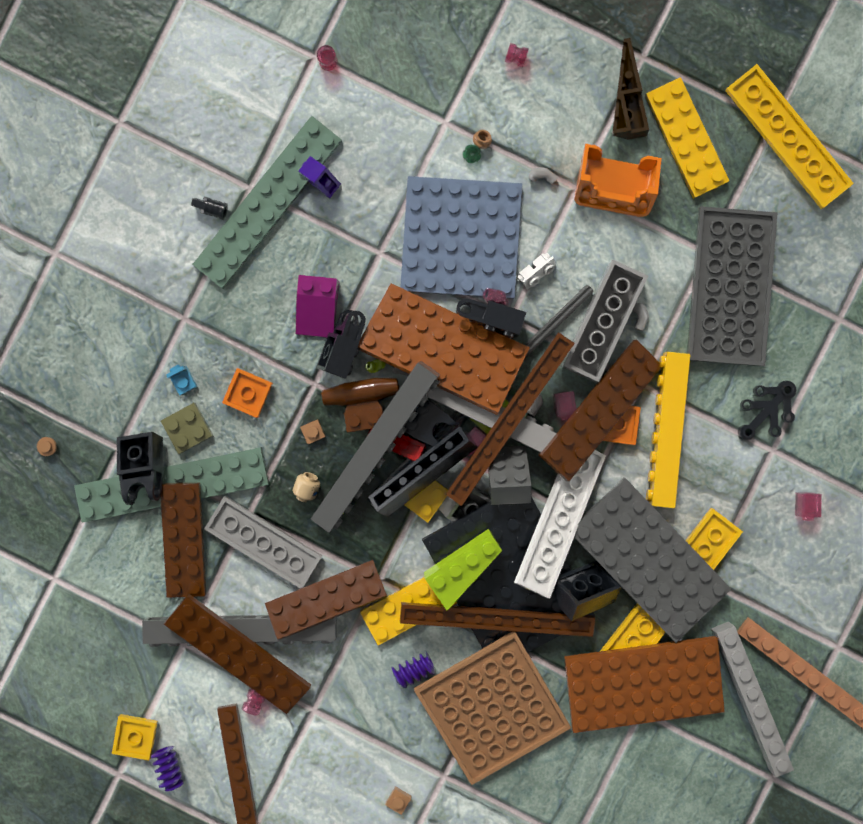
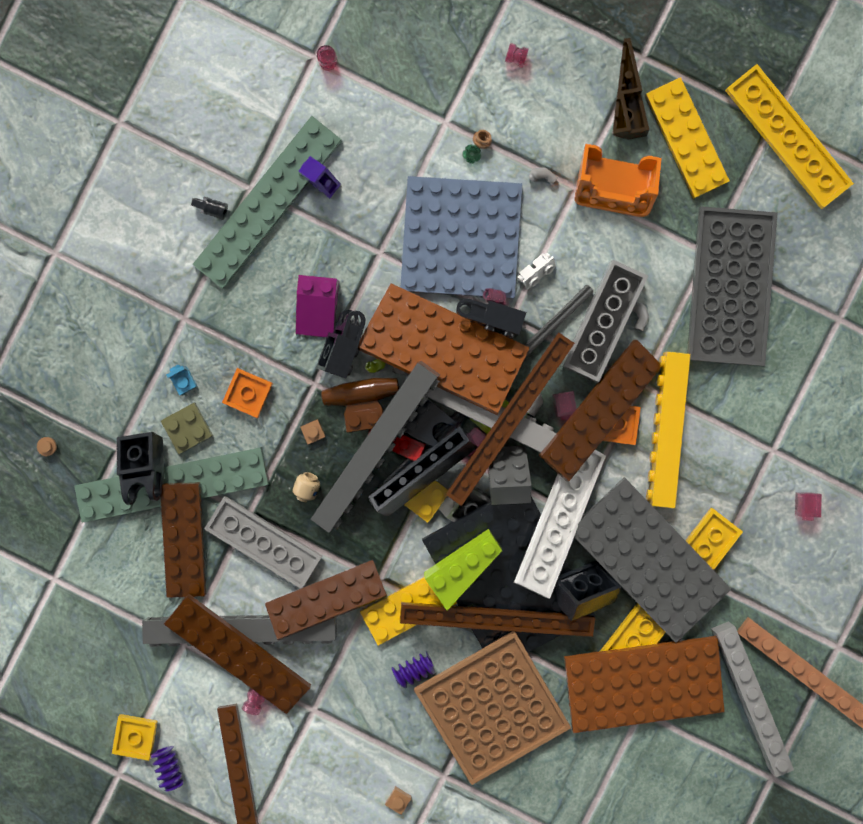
(770, 408): black plant -> none

